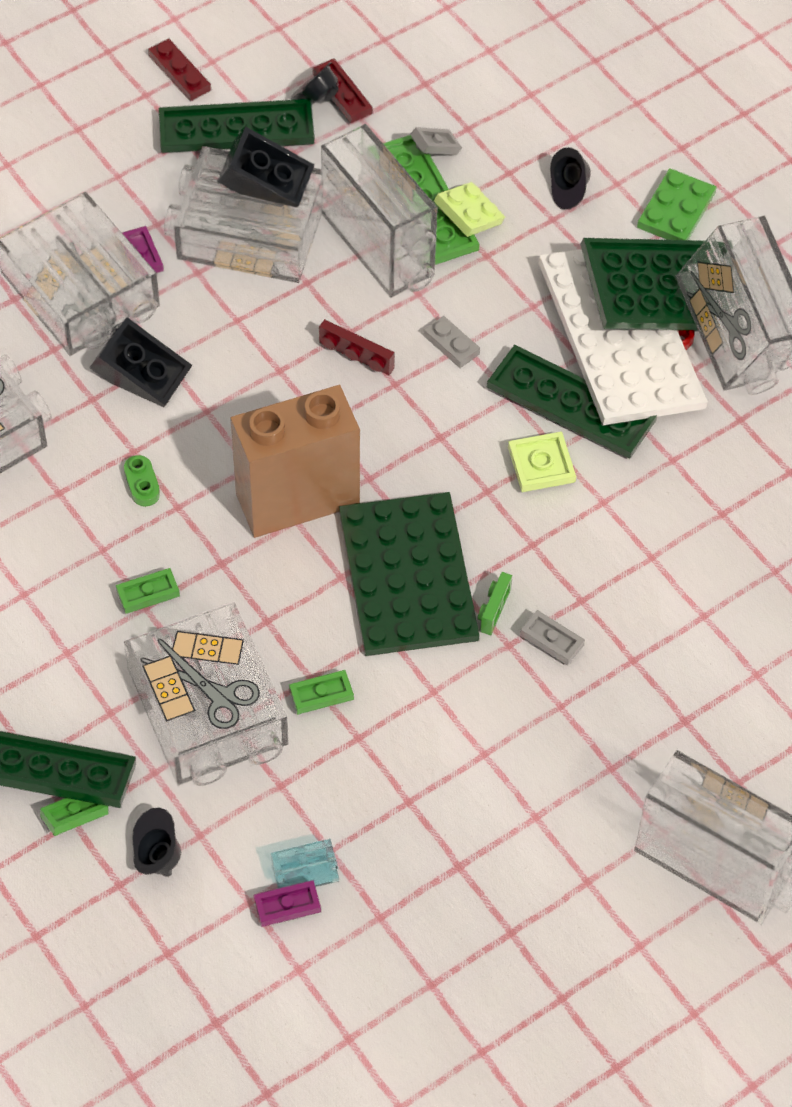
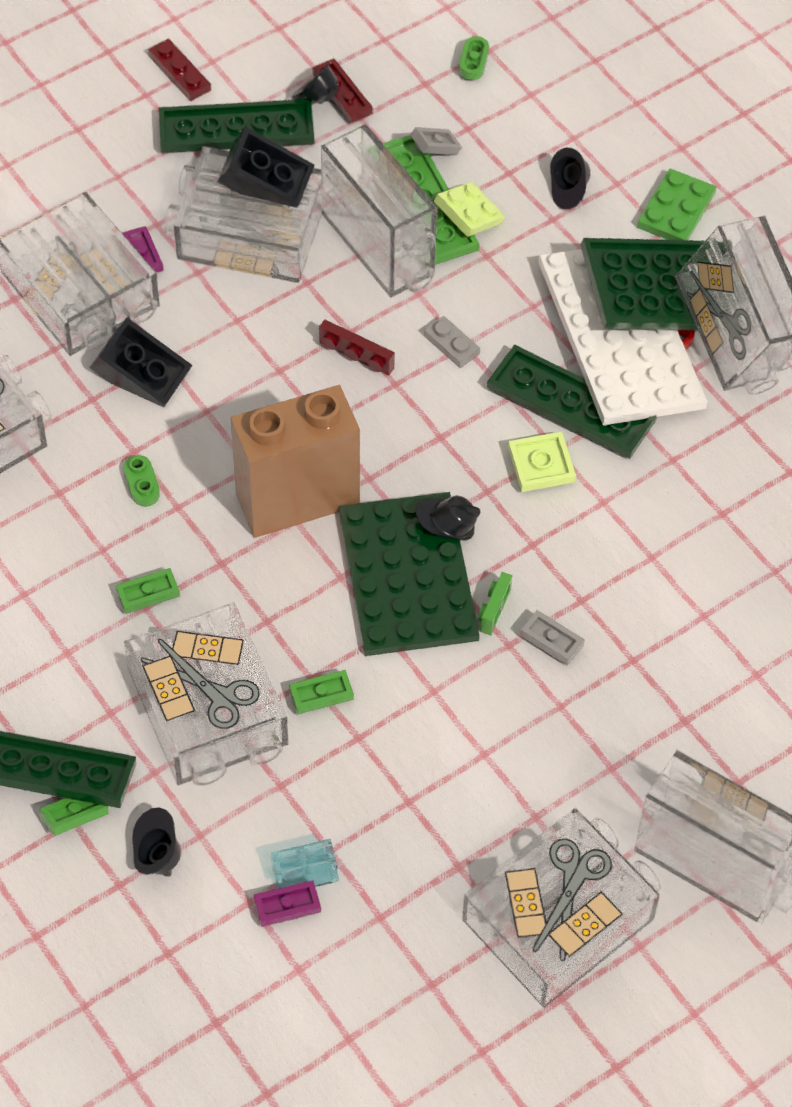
(448, 517): none -> black piece
(474, 58): none -> bright green plate
(562, 905): none -> clear brick

